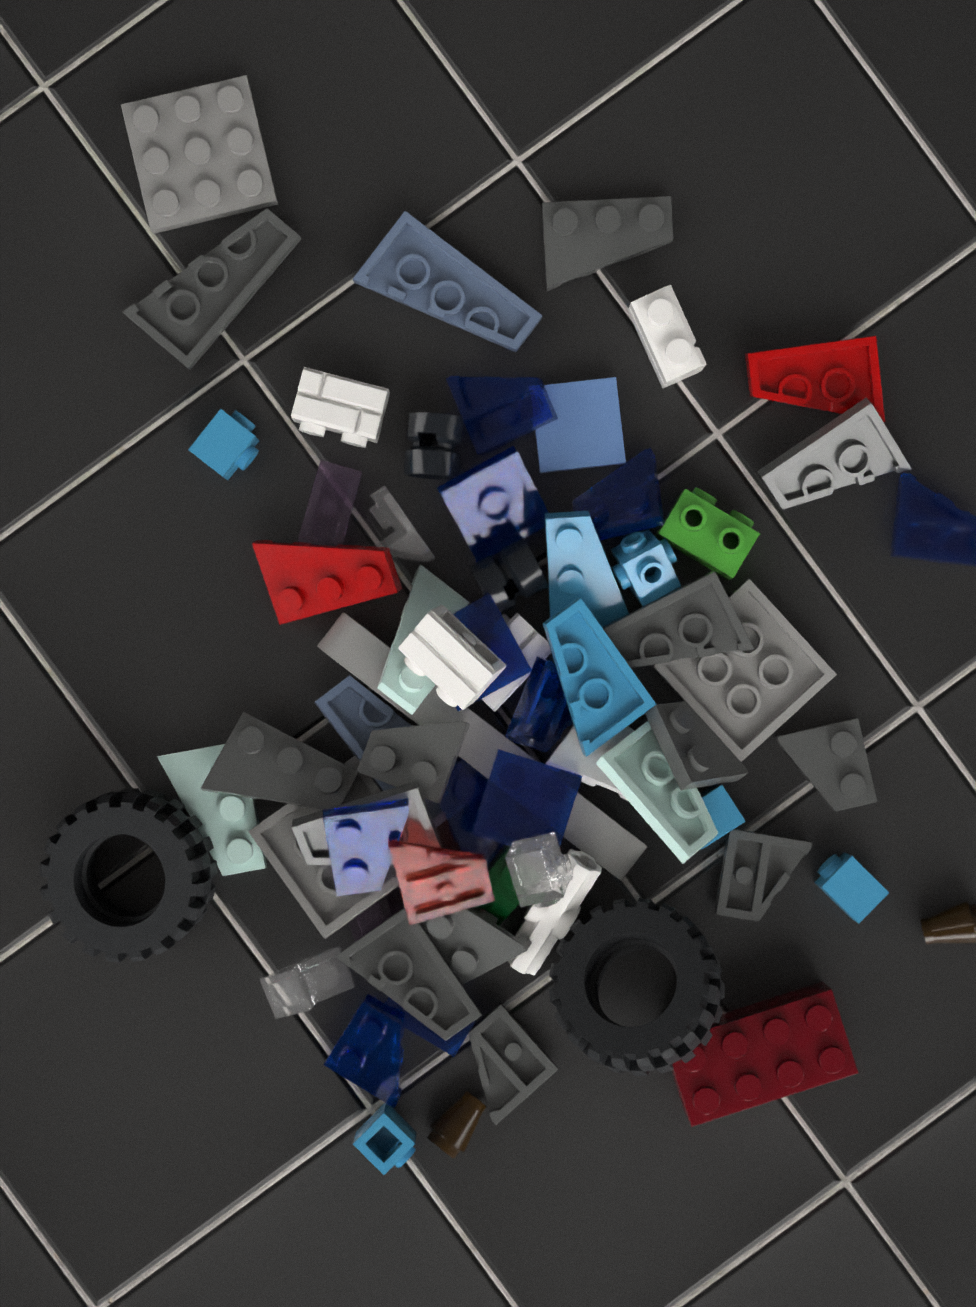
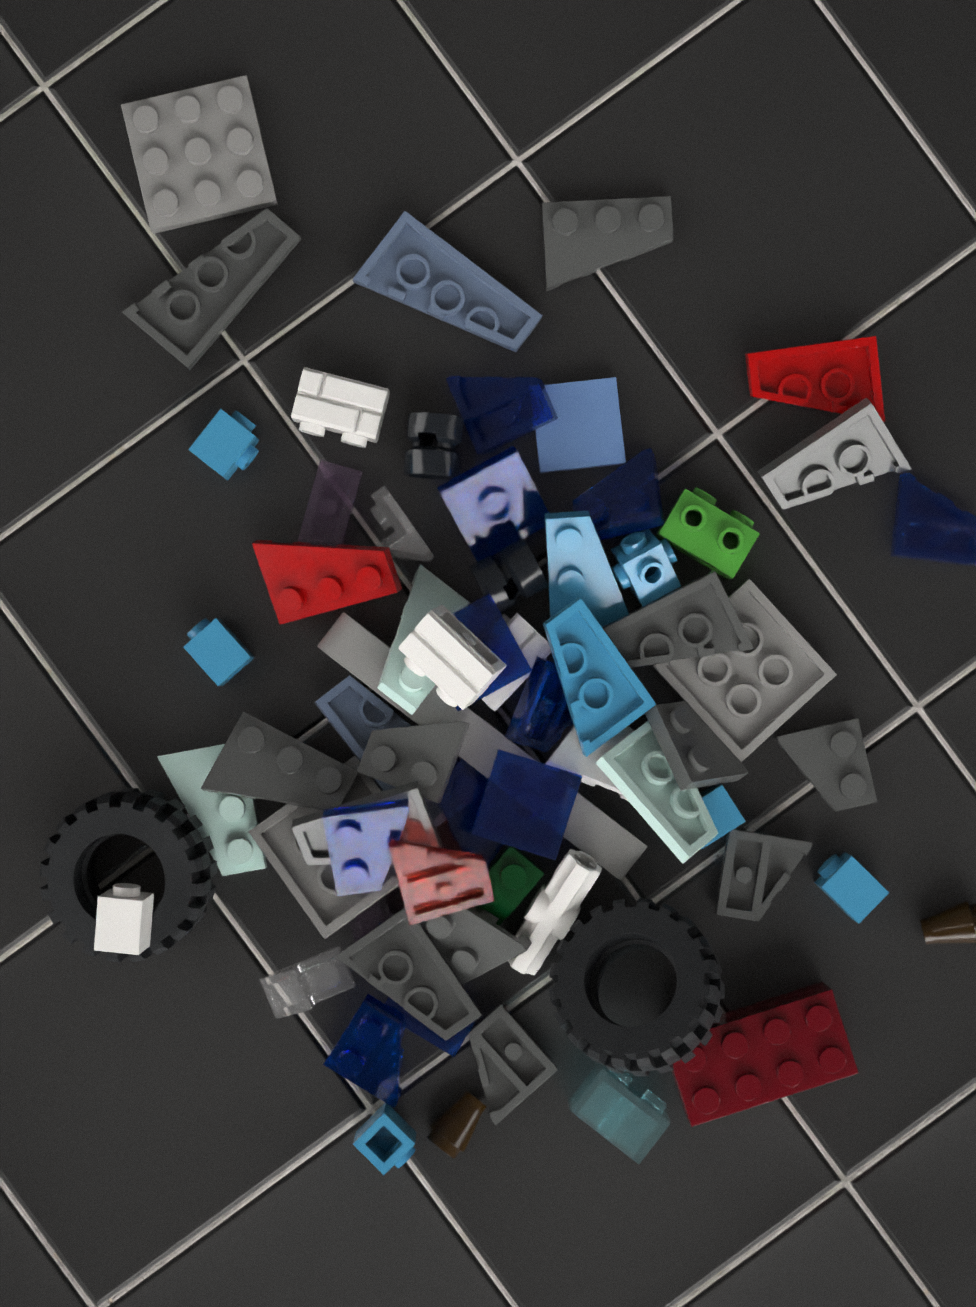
(124, 920): none -> white brick
(217, 650): none -> dark azure brick
(539, 870): clear brick -> none
(620, 1111): none -> clear light blue brick
(666, 336): white brick -> none

